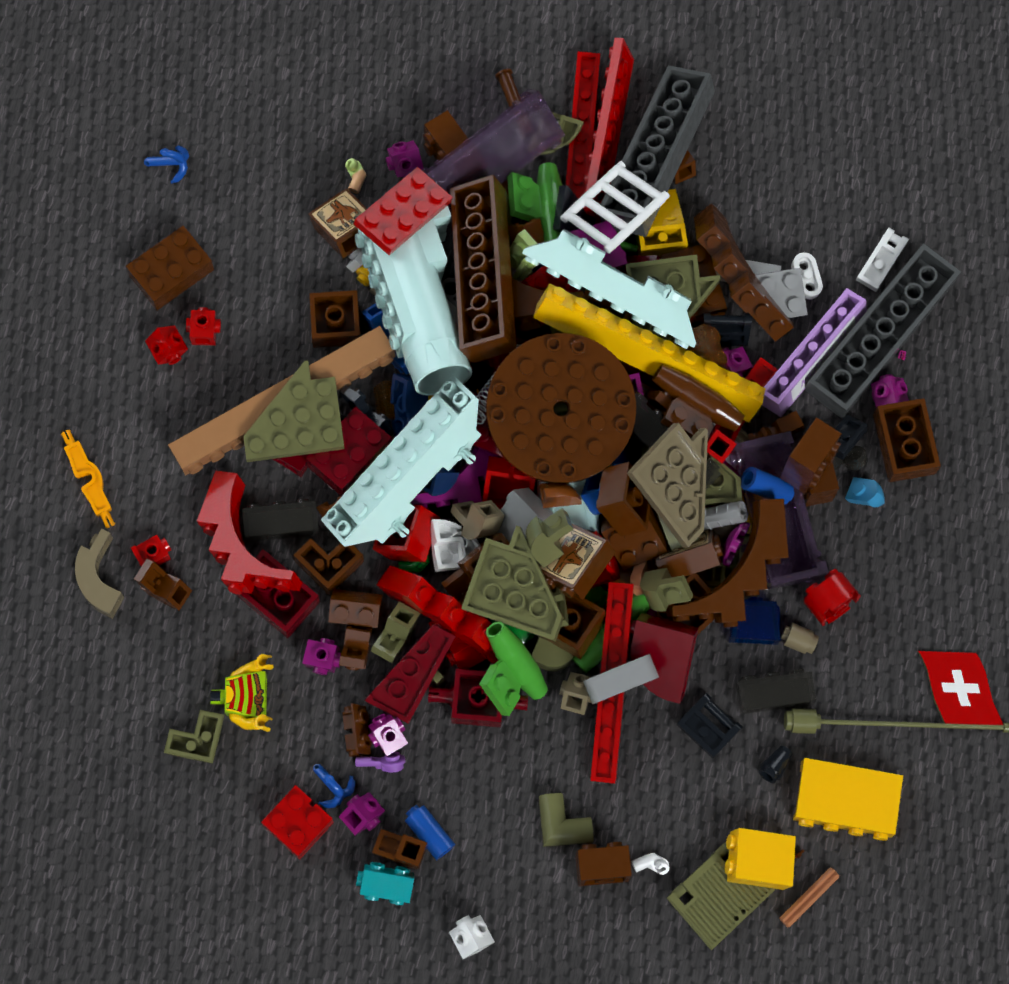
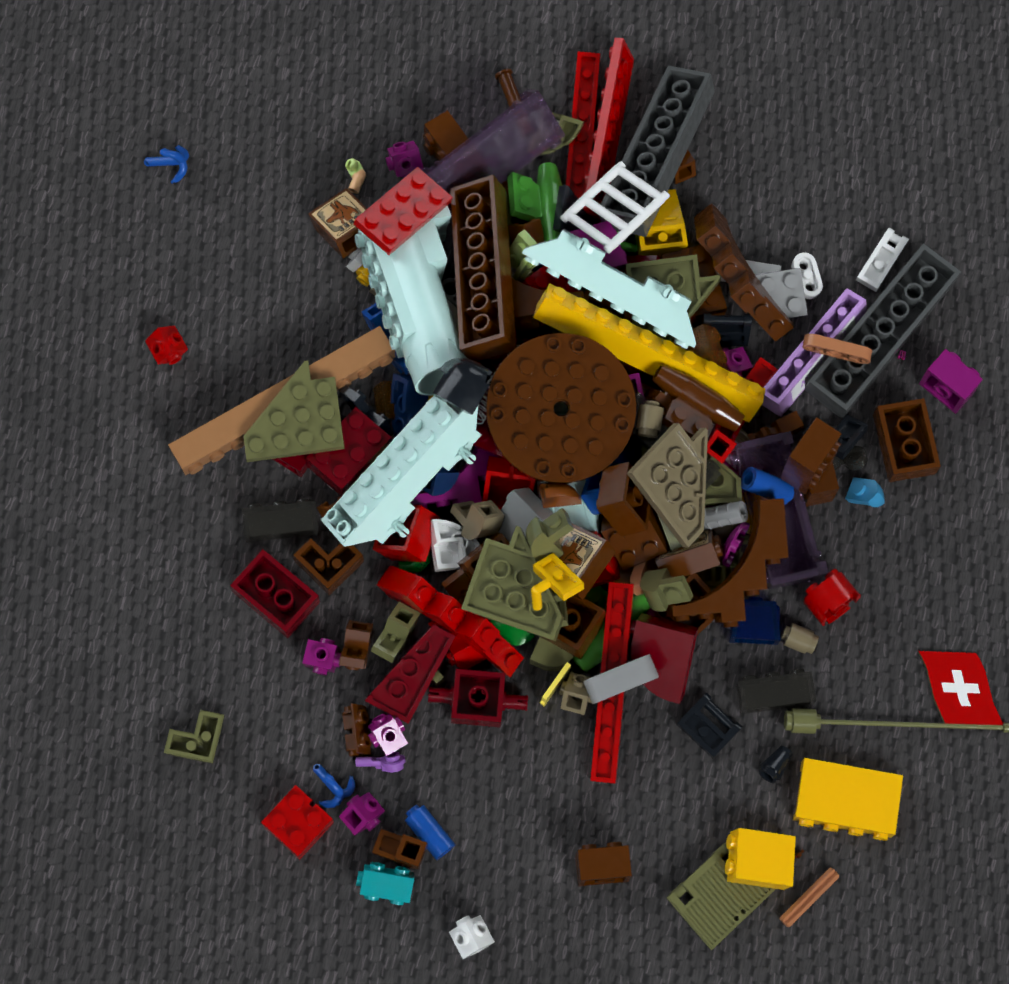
(94, 489): light orange piece -> none
(99, 595): dark tan arch -> none
(159, 557): red brick -> none
(162, 586): reddish brown brick -> none
(170, 267): reddish brown brick -> none
(203, 326): red brick -> none
(221, 519): red arch -> none
(246, 695): torso -> none
(334, 318): reddish brown brick -> none
(355, 608): reddish brown brick -> none
(462, 383): none -> black brick
(512, 671): bright green plate -> none
(554, 576): none -> yellow plate
(555, 684): none -> light yellow piece
(558, 829): olive brick -> none
(649, 419): none -> dark tan brick
(652, 862): white arm -> none
(837, 348): none -> nougat beam
(889, 390): magenta brick -> none
(951, 380): none -> magenta brick

